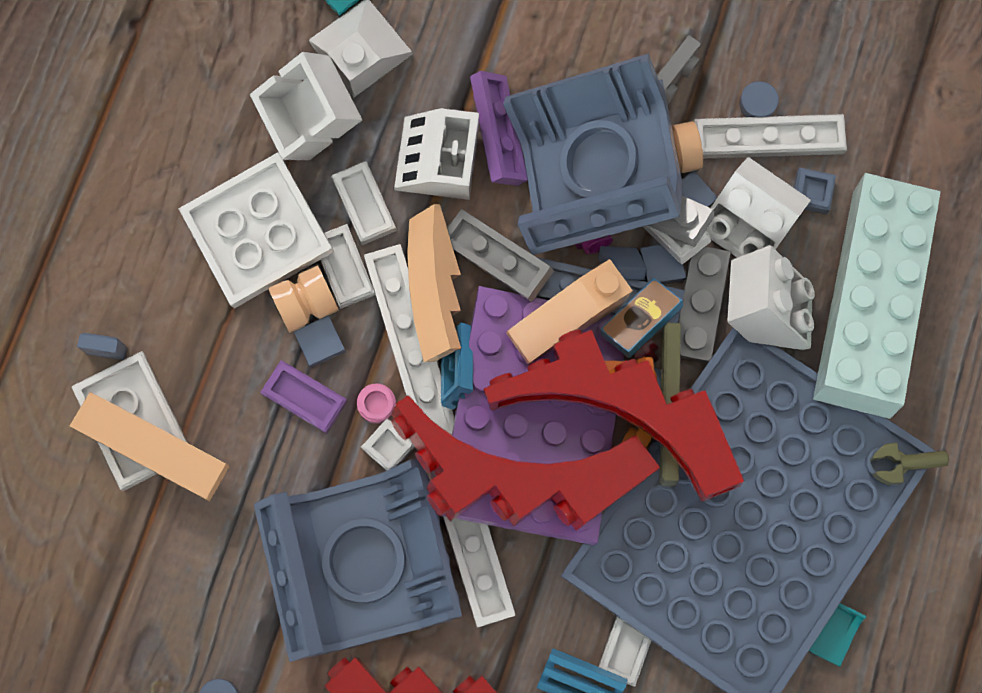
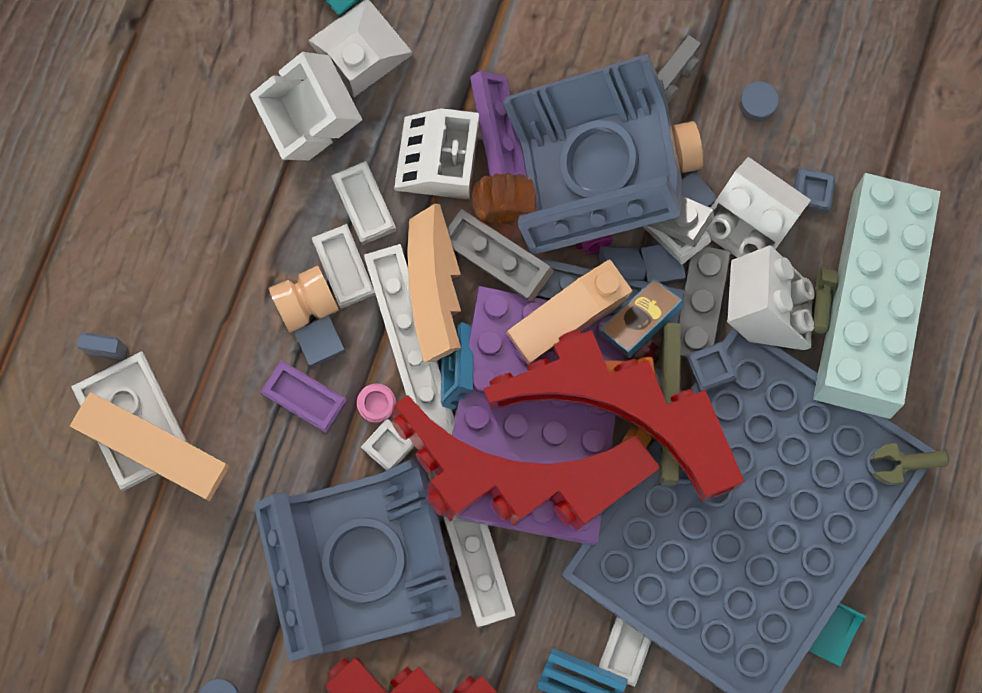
(256, 230): white plate -> none
(503, 198): none -> clear orange gear
(711, 367): none -> sand blue tile
(772, 136): white tile -> none
(823, 289): none -> olive bar

